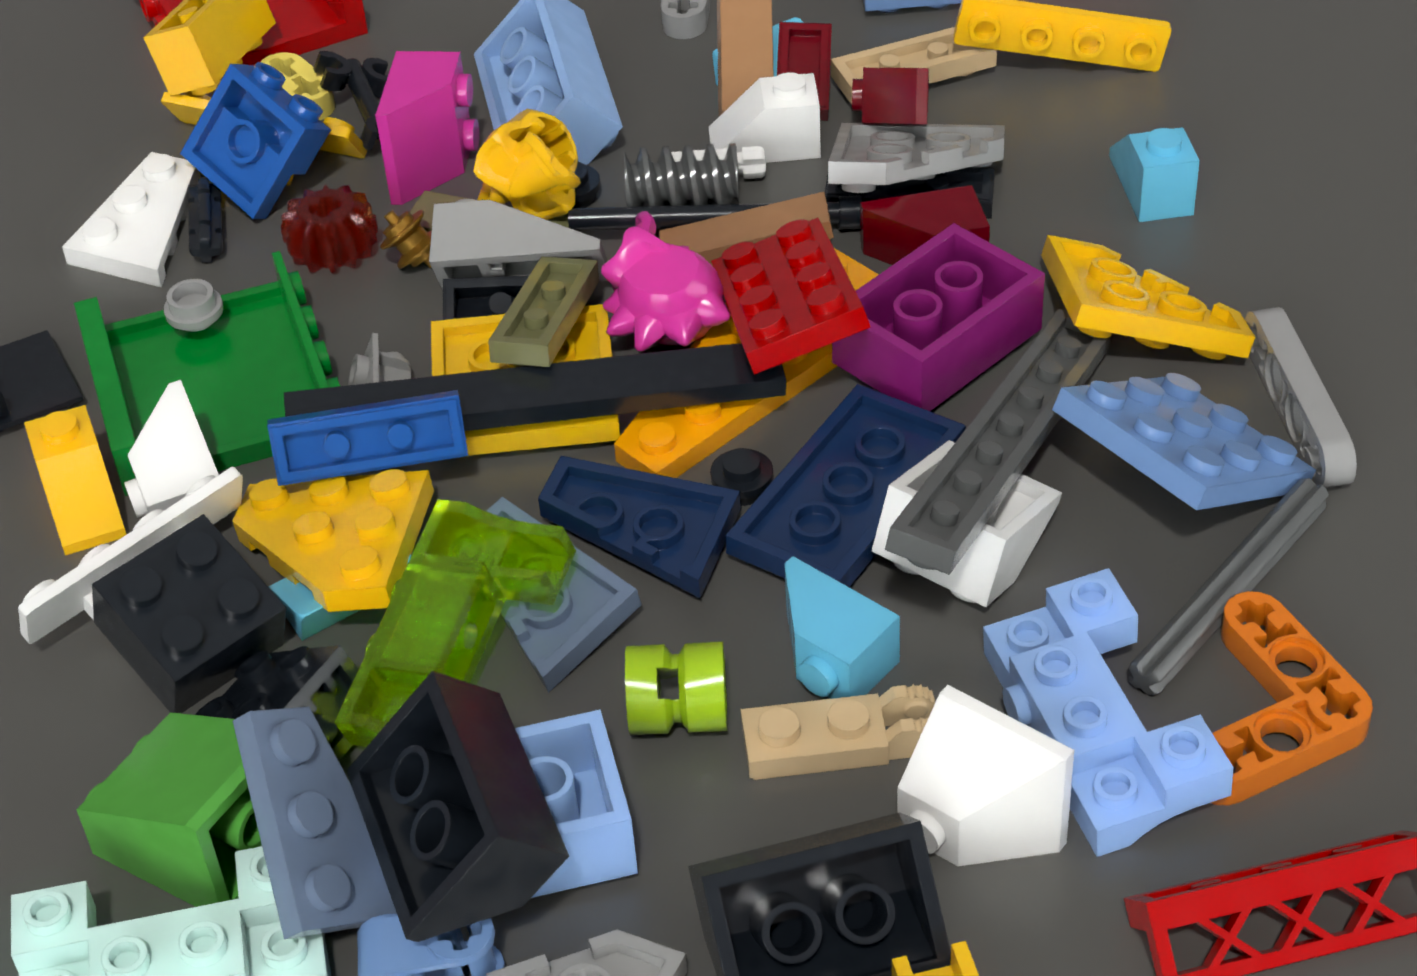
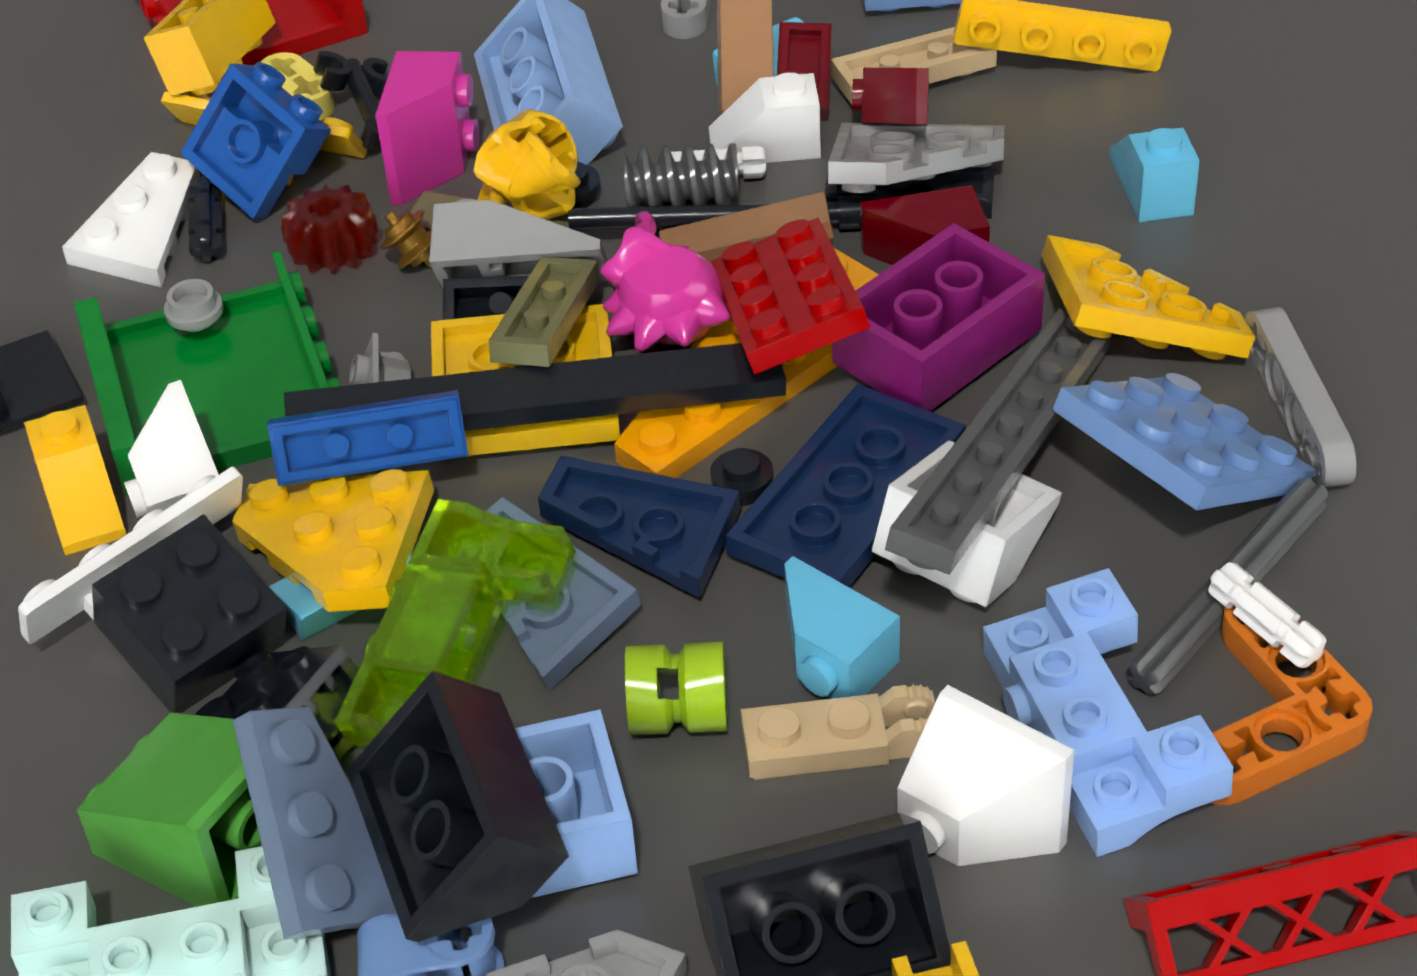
(1267, 615): none -> white axle

